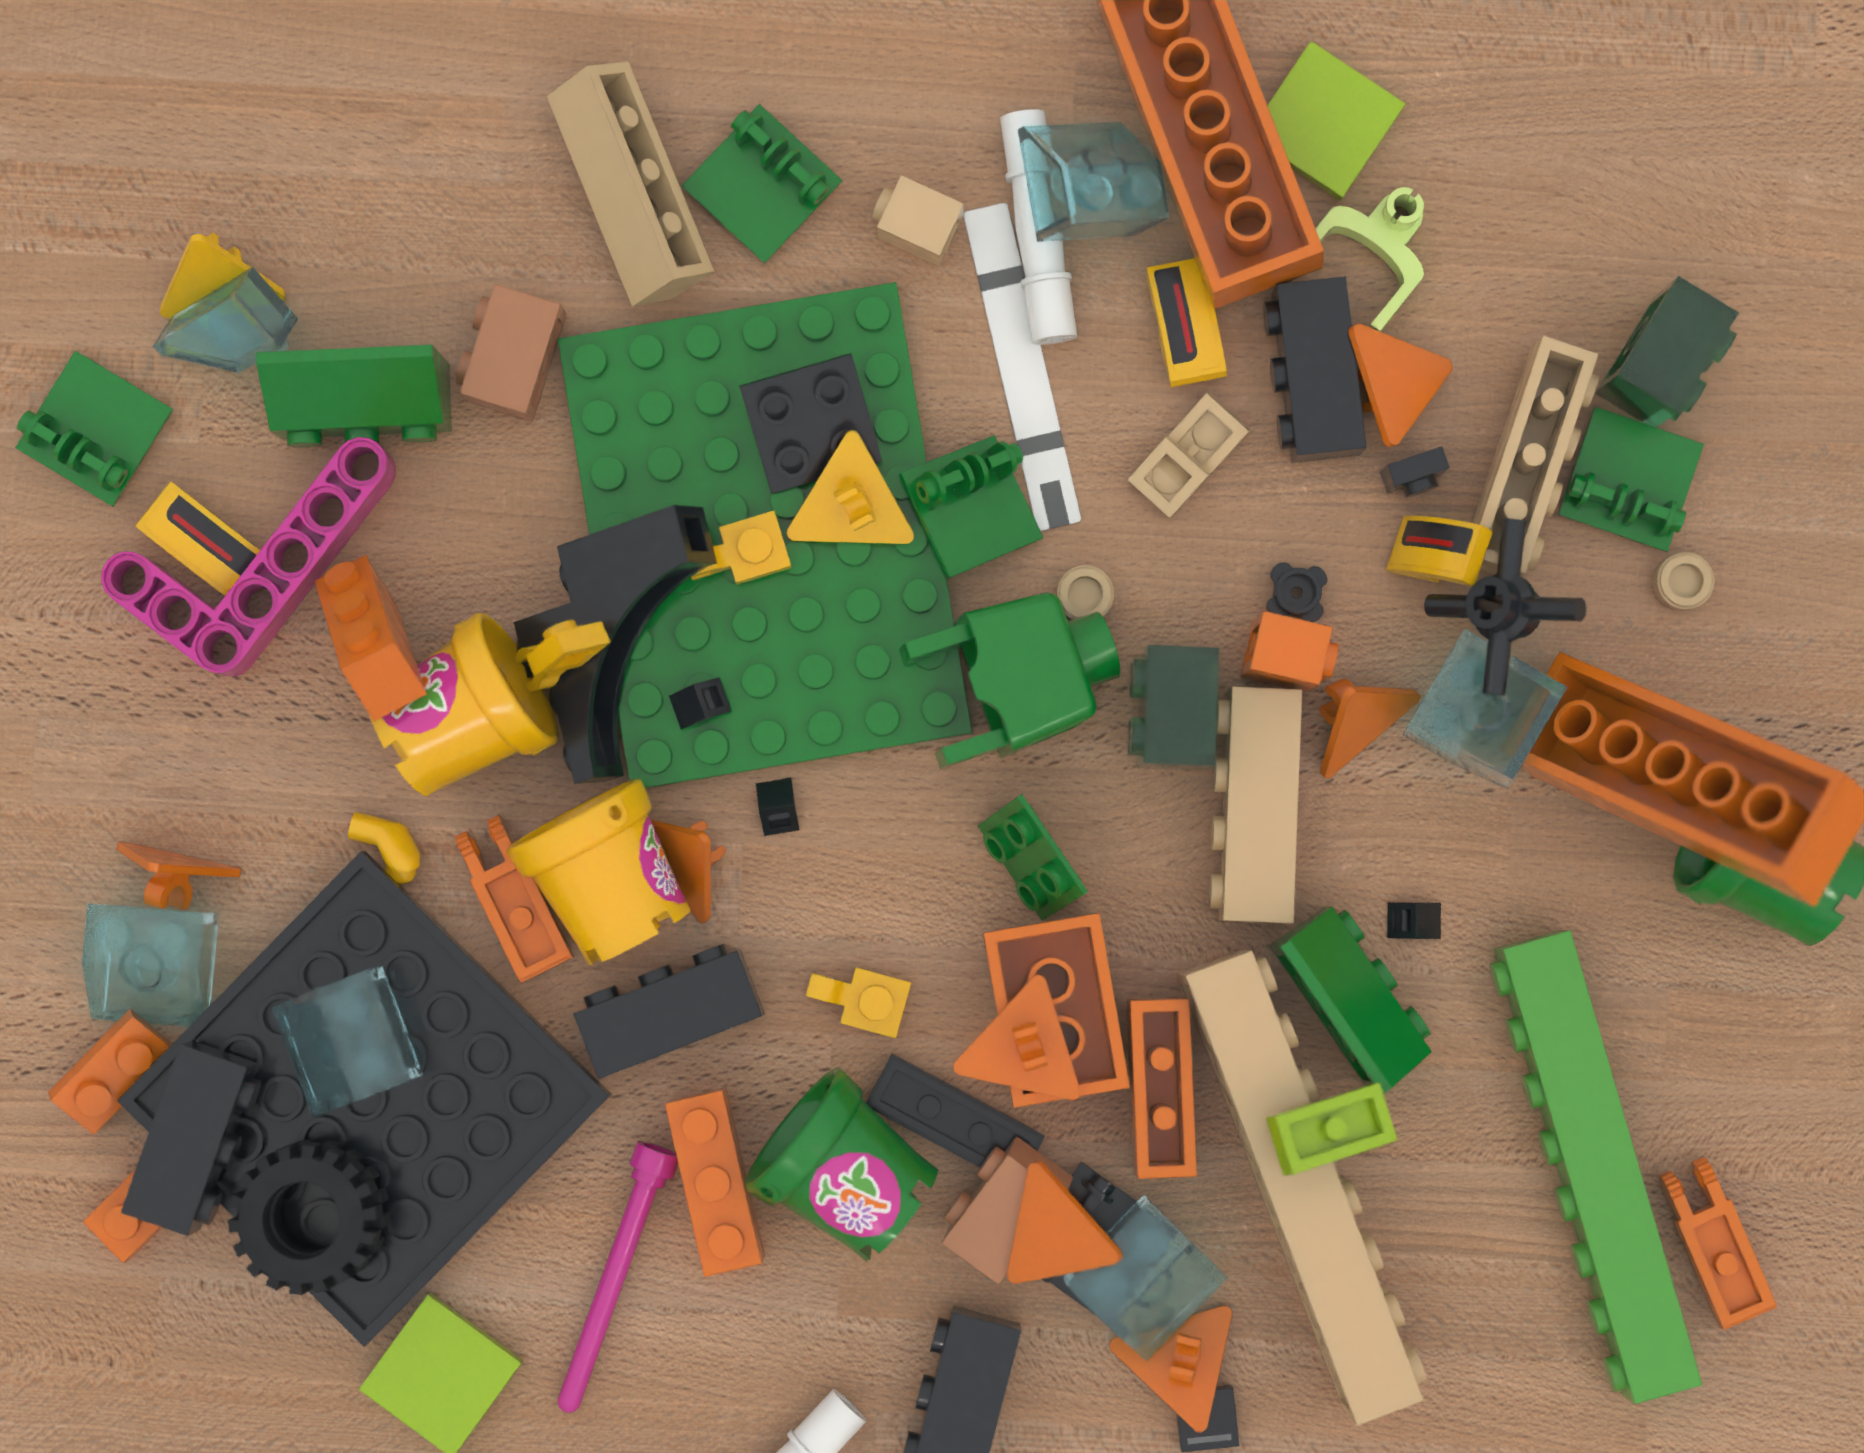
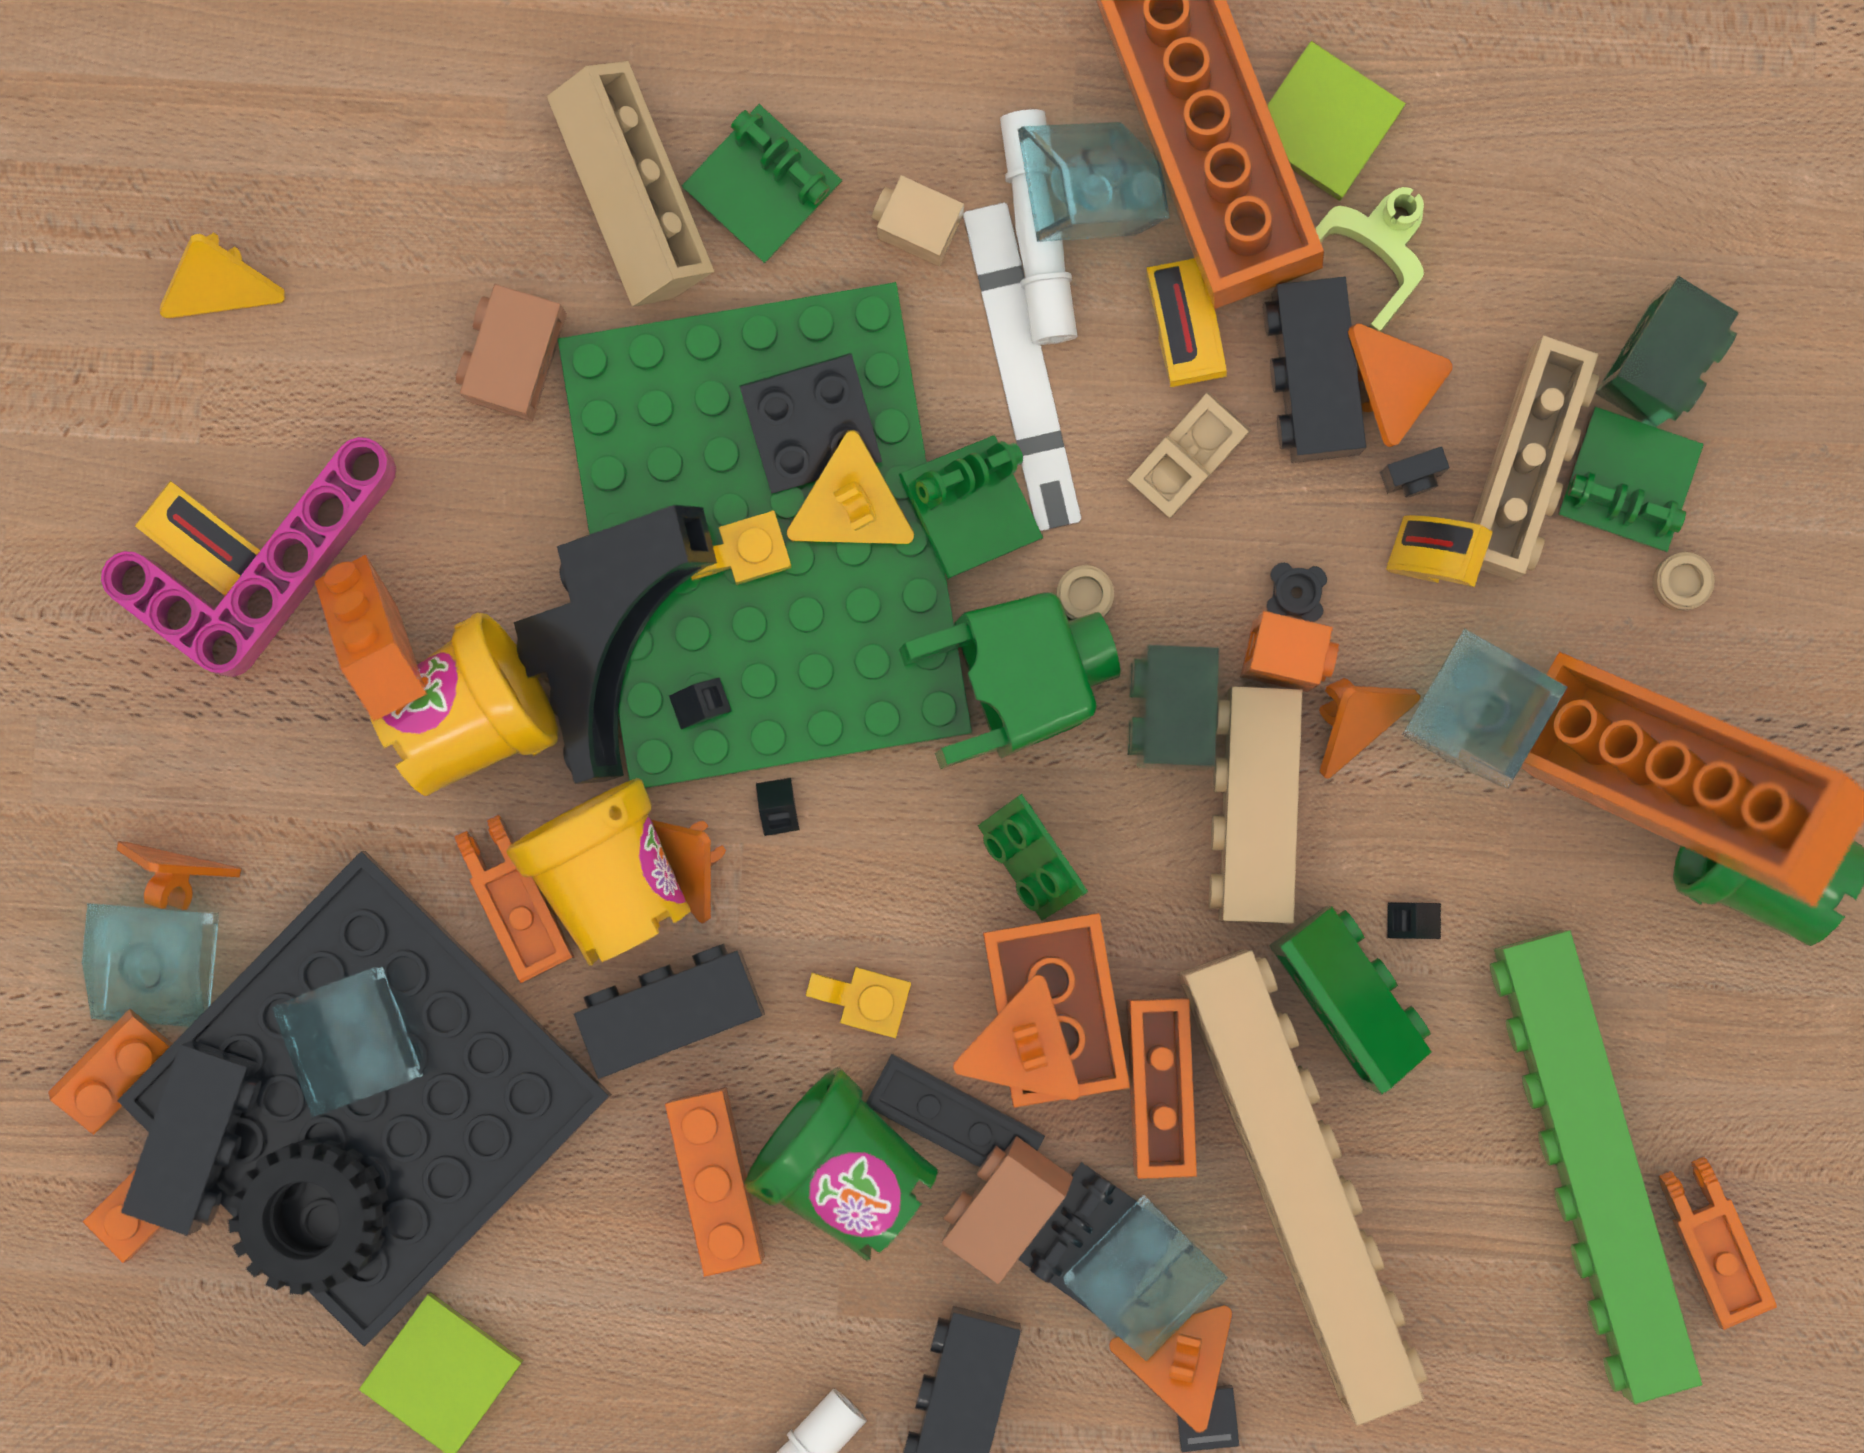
(93, 428): green hinge -> none
(229, 325): clear light blue slope -> none
(356, 393): green slope -> none
(393, 843): yellow arm -> none
(563, 648): yellow plate -> none
(651, 1170): dark pink piece -> none
(1055, 1232): orange piece -> none
(1331, 1129): lime plate -> none
(1504, 607): black bar -> none

